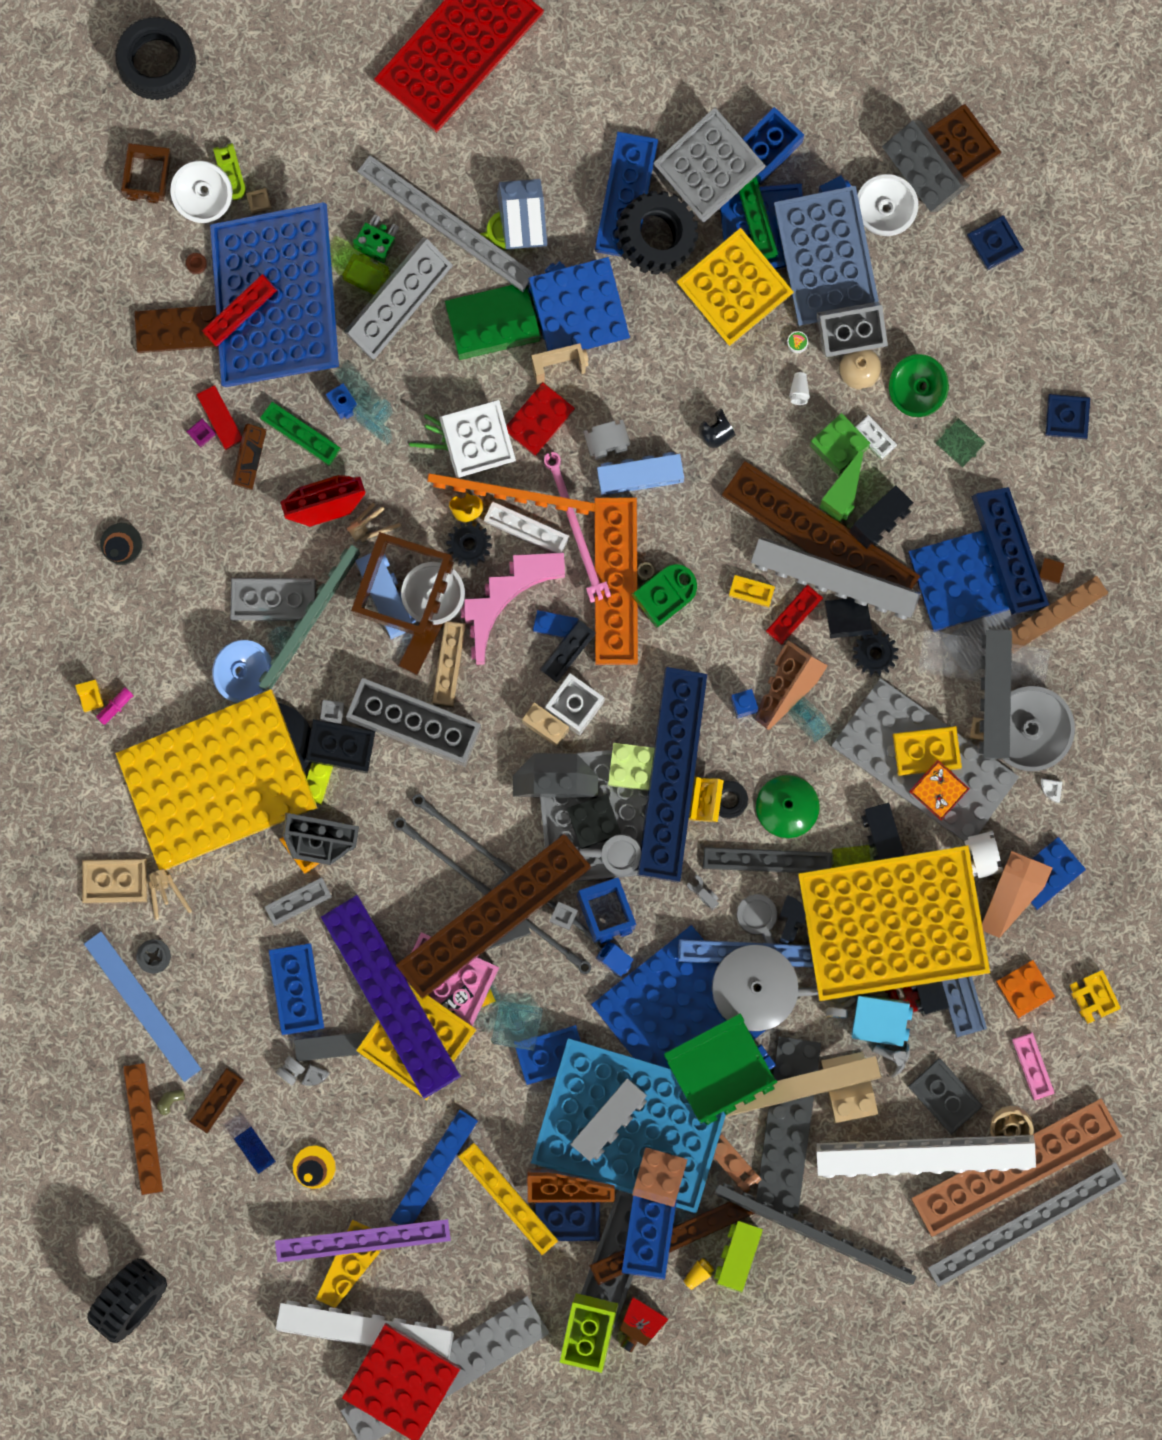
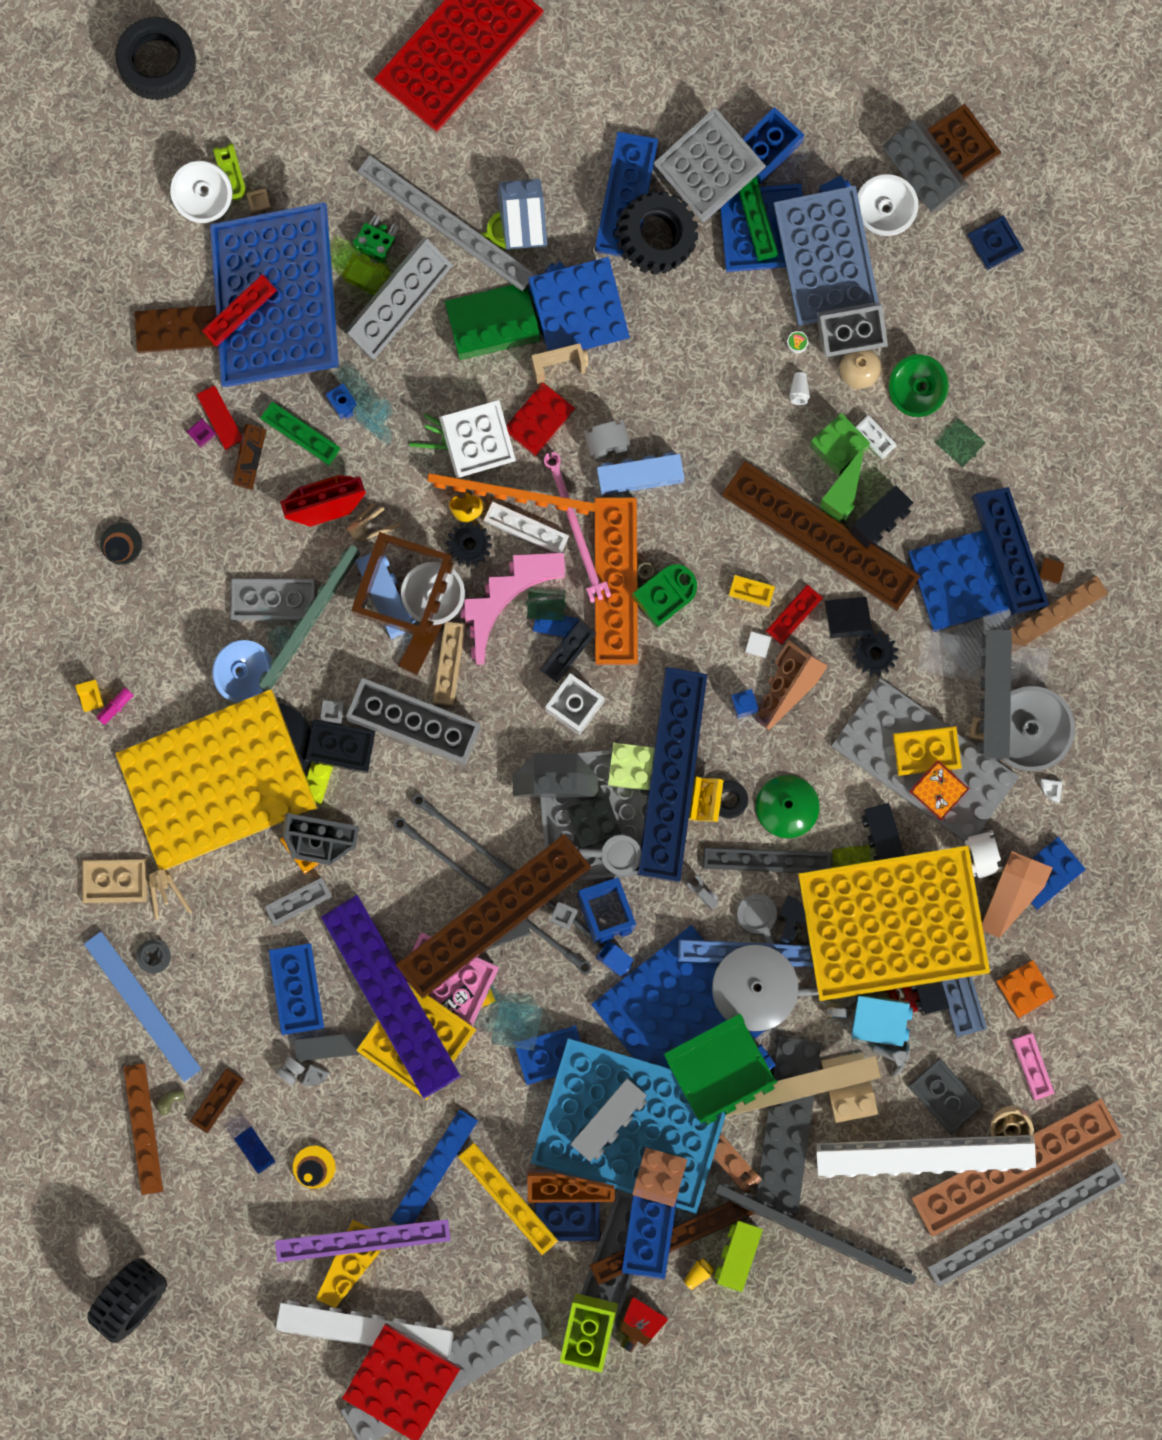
(150, 153): reddish brown window -> none
(196, 263): copper tile -> none
(545, 724): tan brick -> none
(546, 604): none -> clear green piece
(718, 433): black helmet -> none
(735, 287): yellow plate -> none
(758, 645): none -> white tile
(810, 719): clear light blue slope -> none
(835, 577): light grey brick -> none
(1067, 416): dark blue tile -> none
(1101, 995): yellow plate -> none

